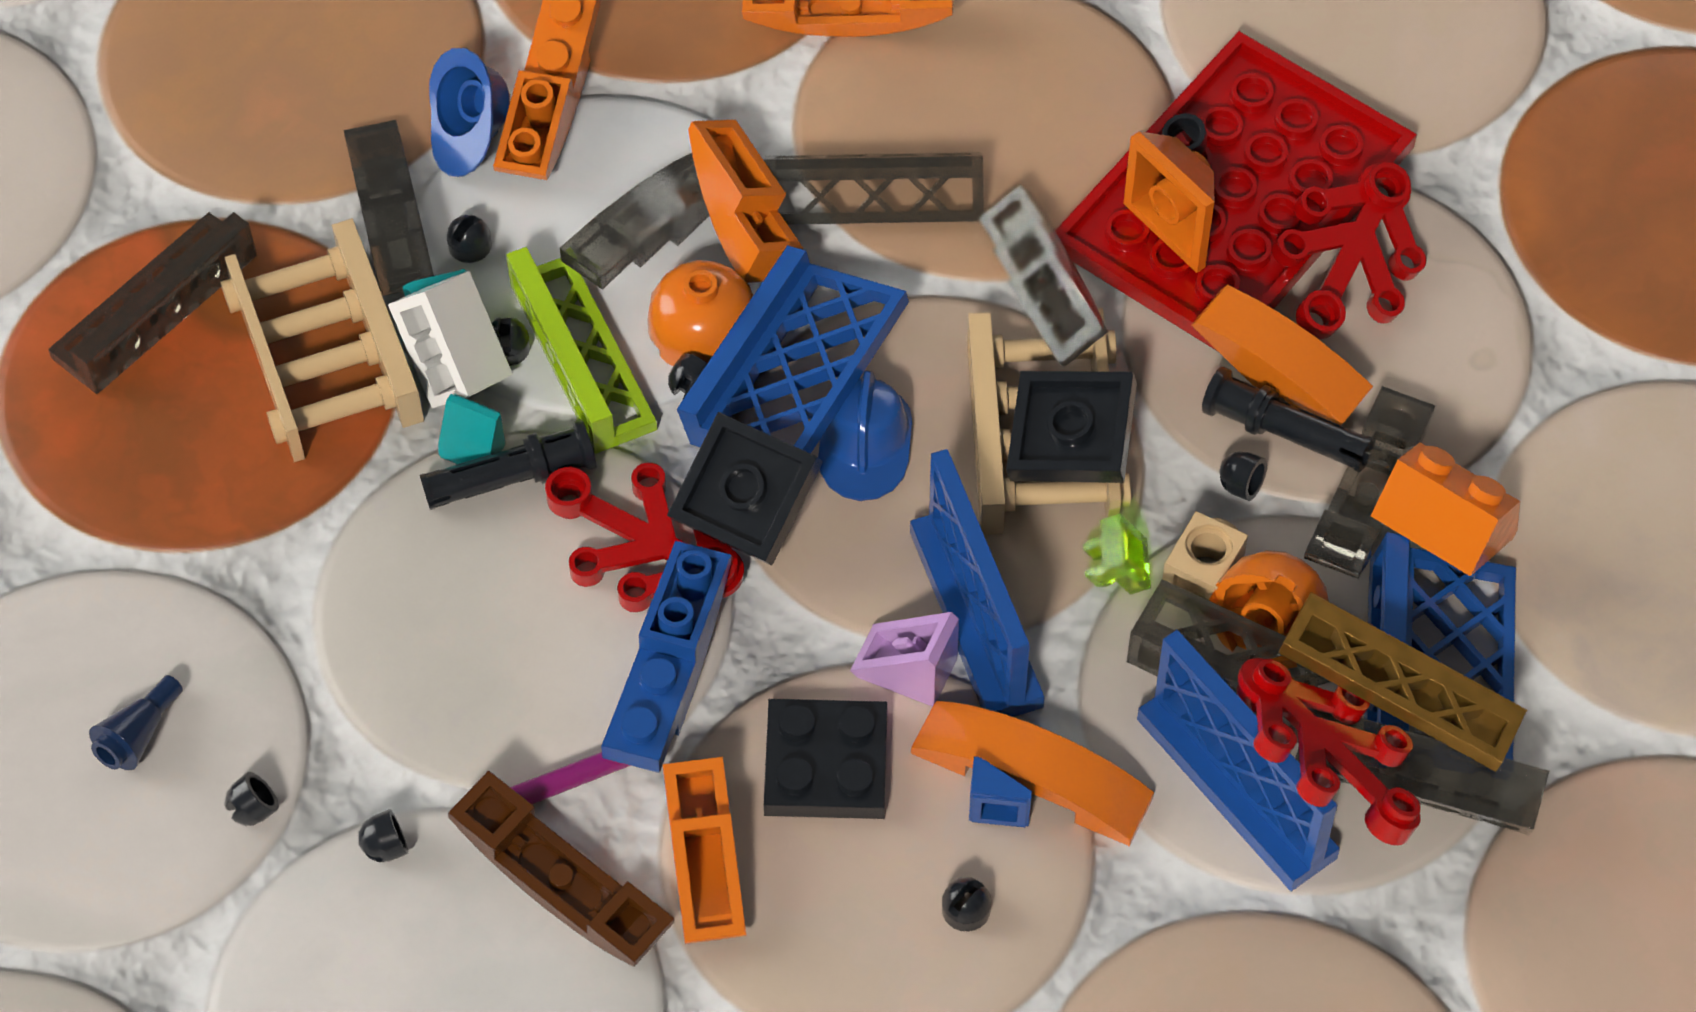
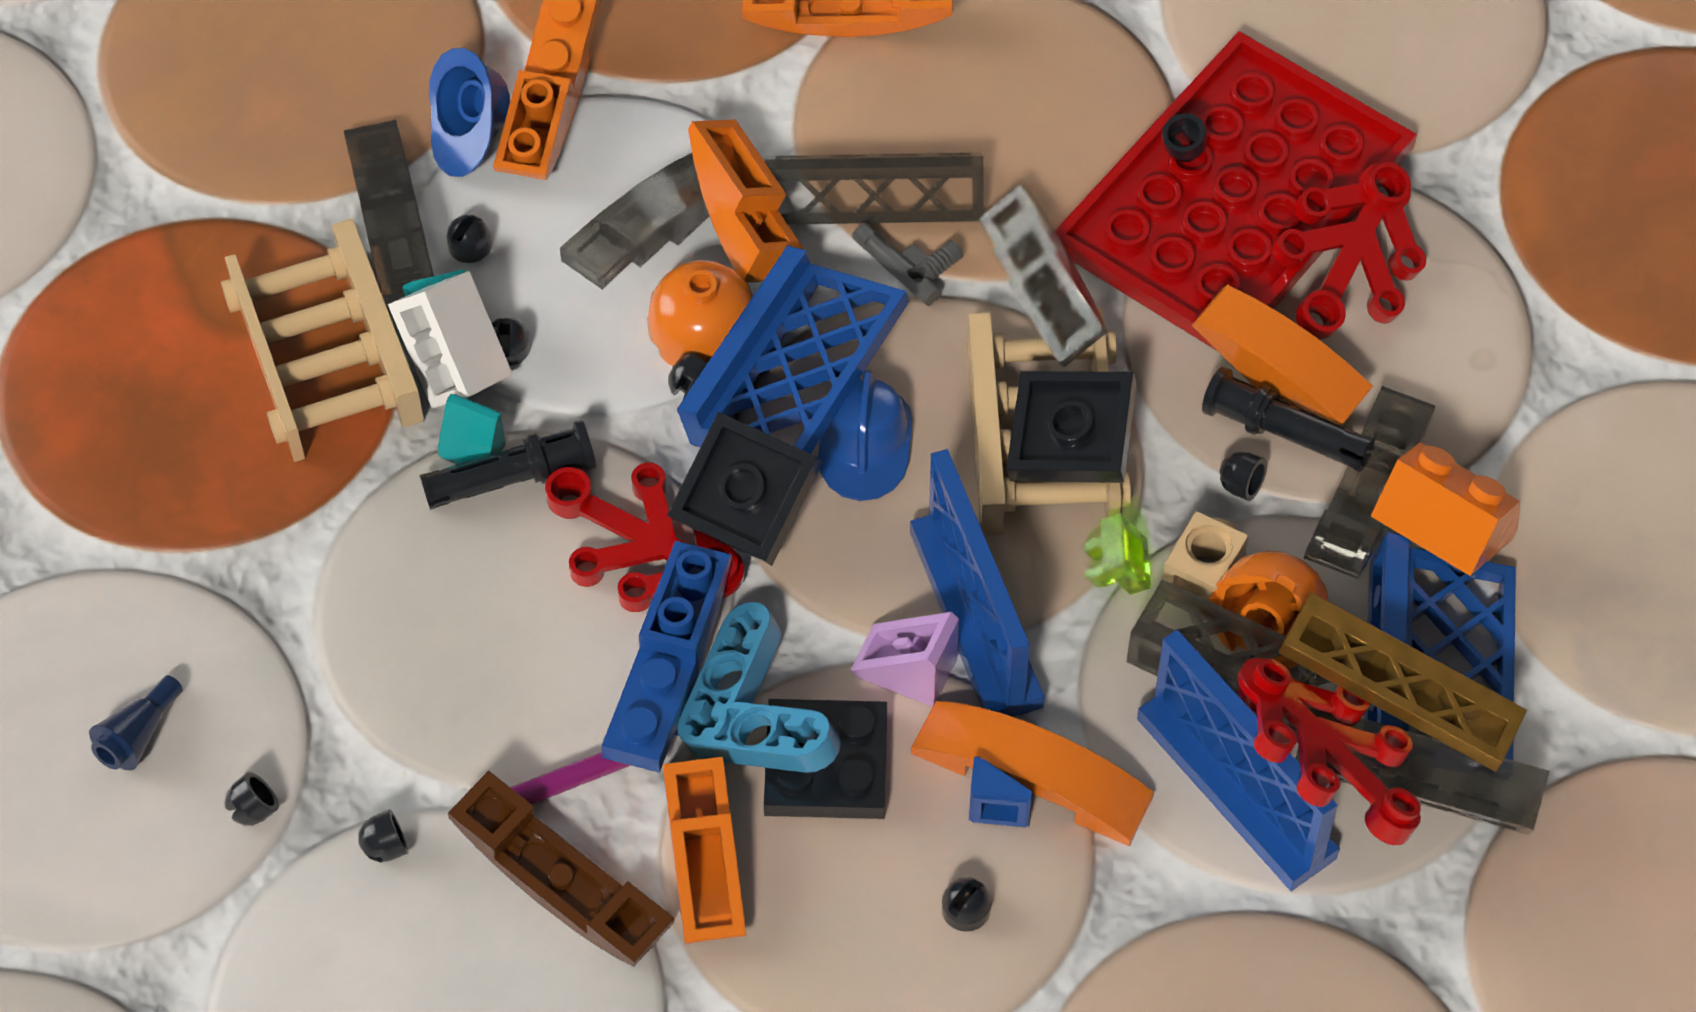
(153, 301): clear smoke fence -> none
(570, 357): lime fence -> none
(734, 706): none -> dark azure beam
(910, 263): none -> dark grey hose
(1171, 194): orange slope -> none

